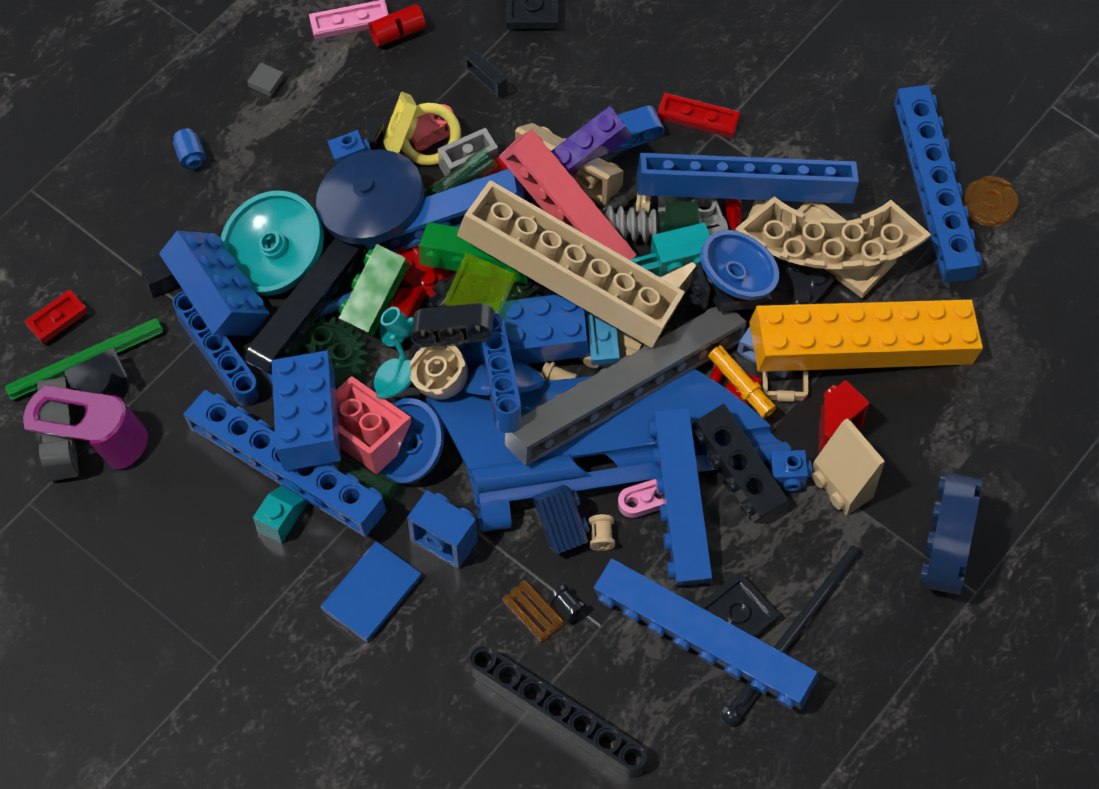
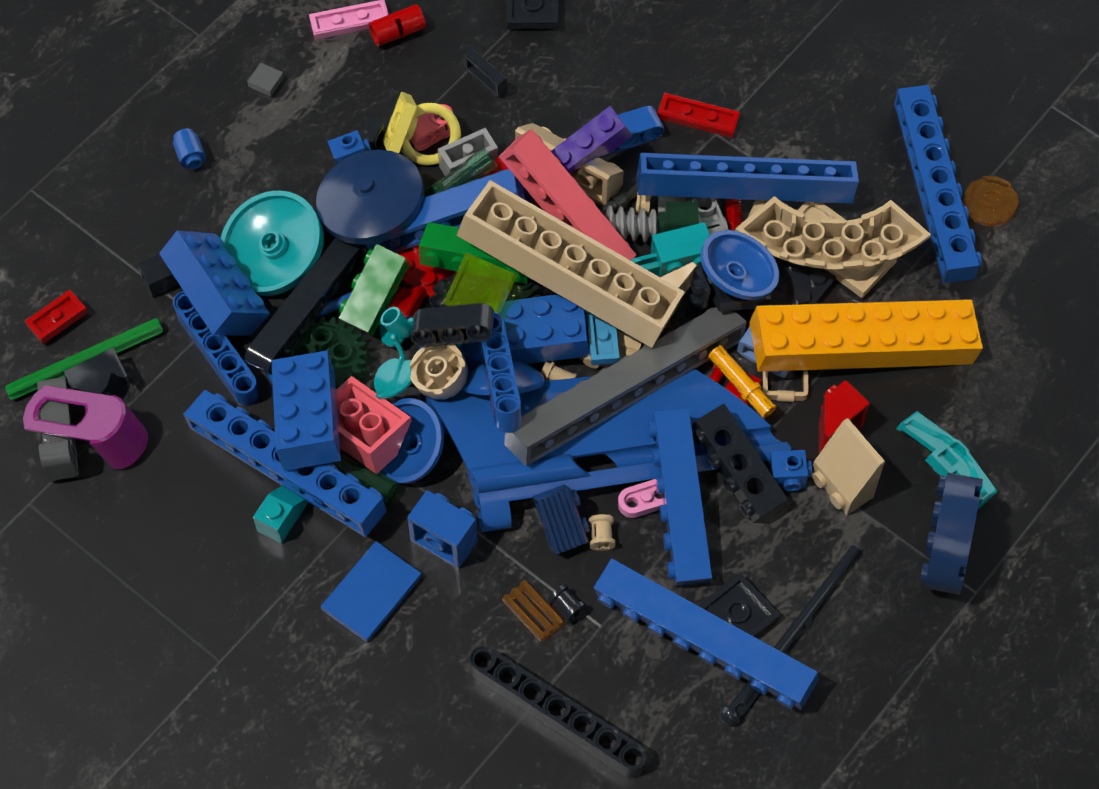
(947, 452): none -> teal plate

